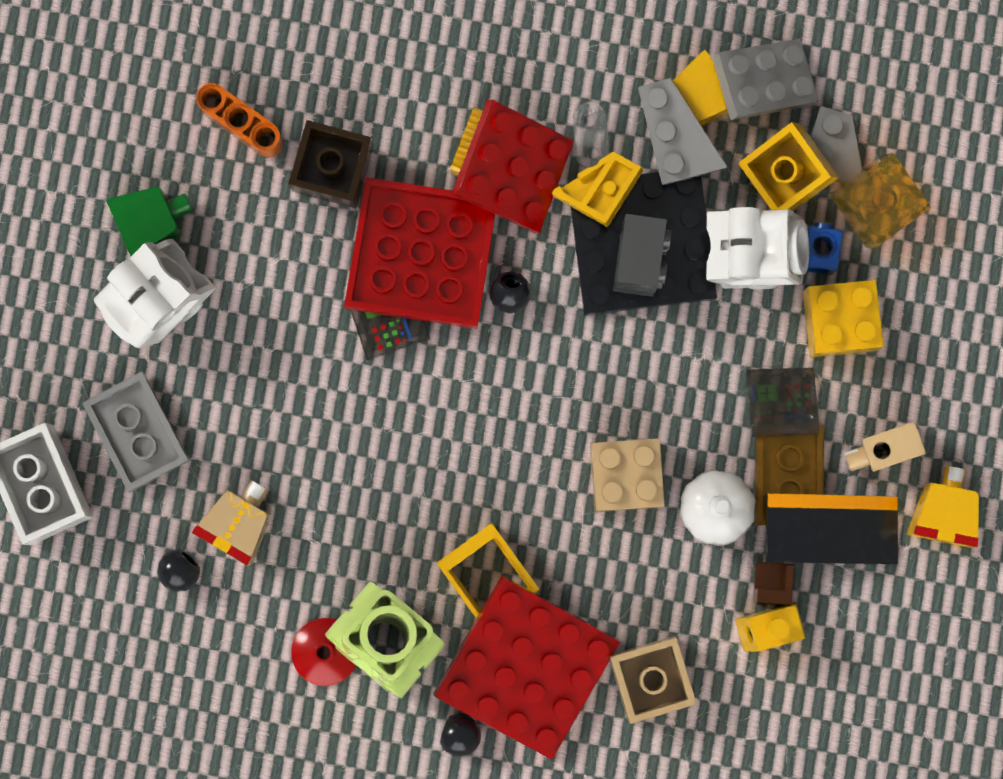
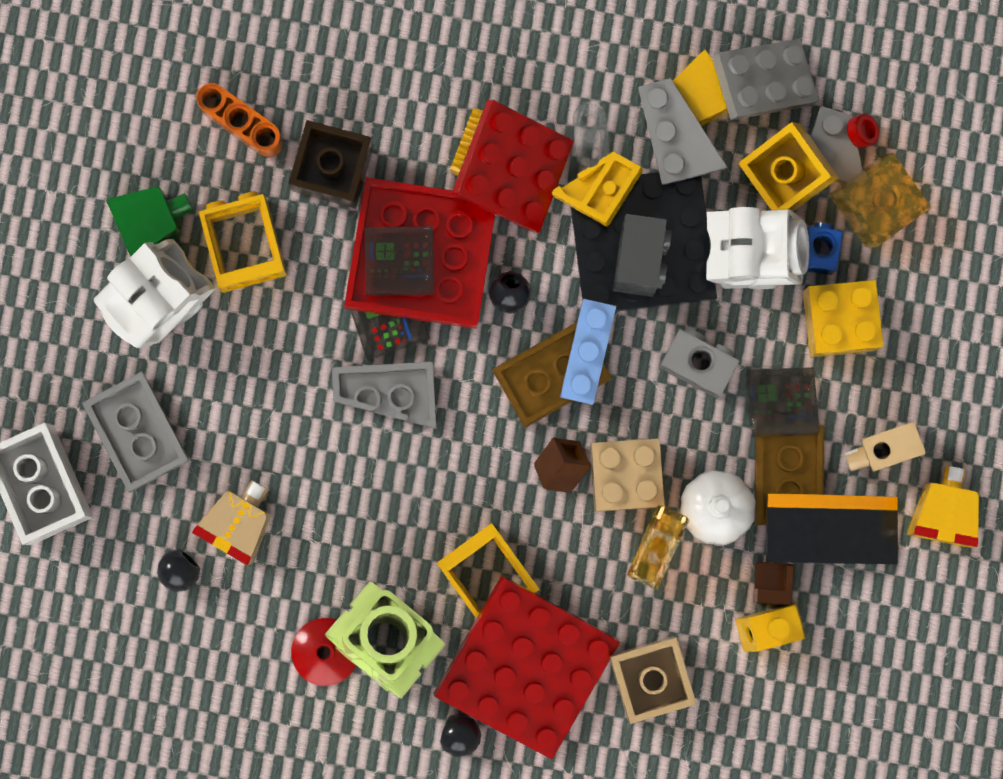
(250, 275): none -> yellow window
(390, 390): none -> light grey wing
(399, 261): none -> clear smoke tile
(537, 376): none -> pearl gold tile
(562, 465): none -> reddish brown panel
(588, 351): none -> light blue plate
(657, 547): none -> clear yellow brick
(679, 364): none -> light grey brick
(863, 131): none -> red tile

